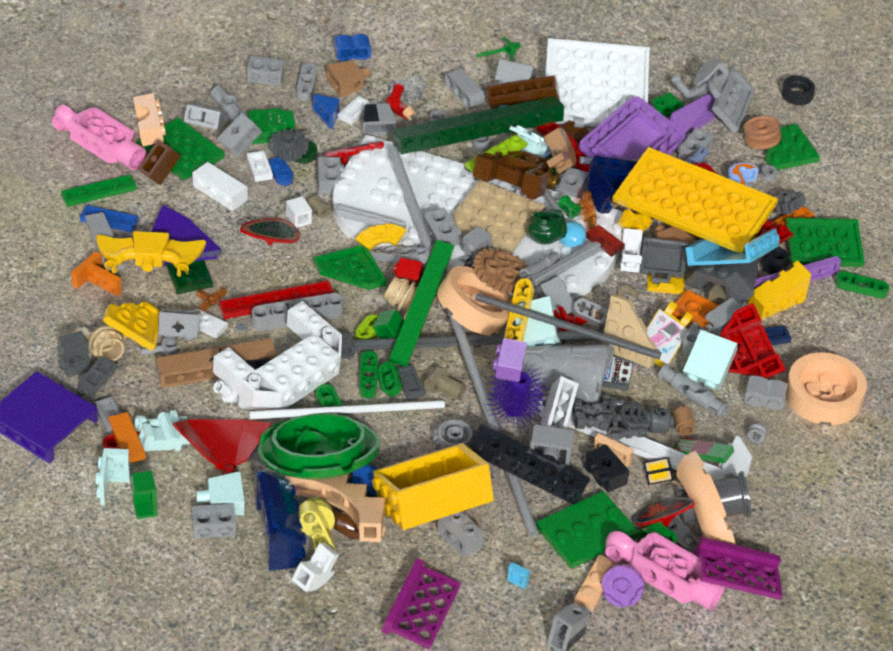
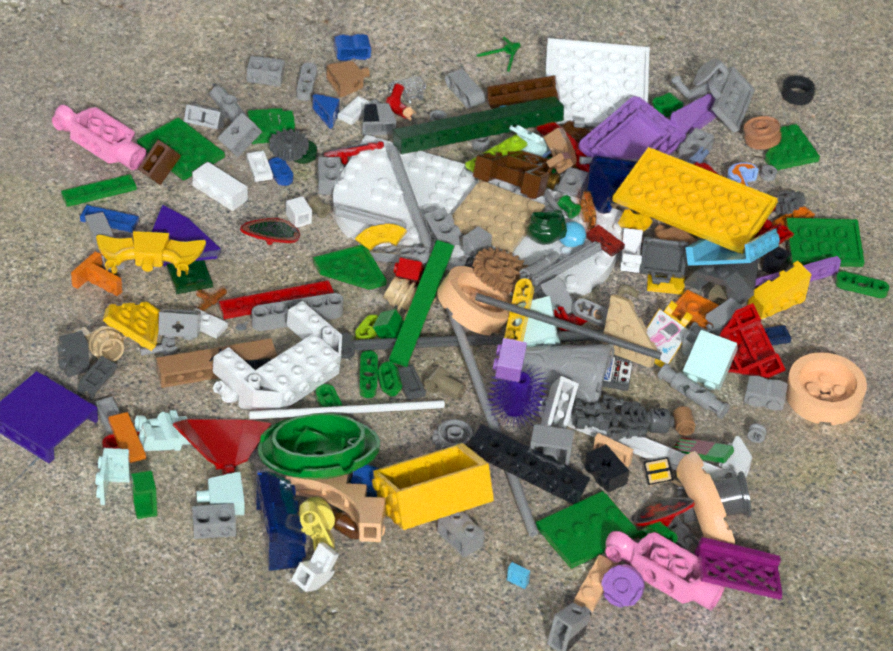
(150, 117): light nougat arch -> none
(403, 602): magenta fence -> none
(513, 72): light grey brick -> none

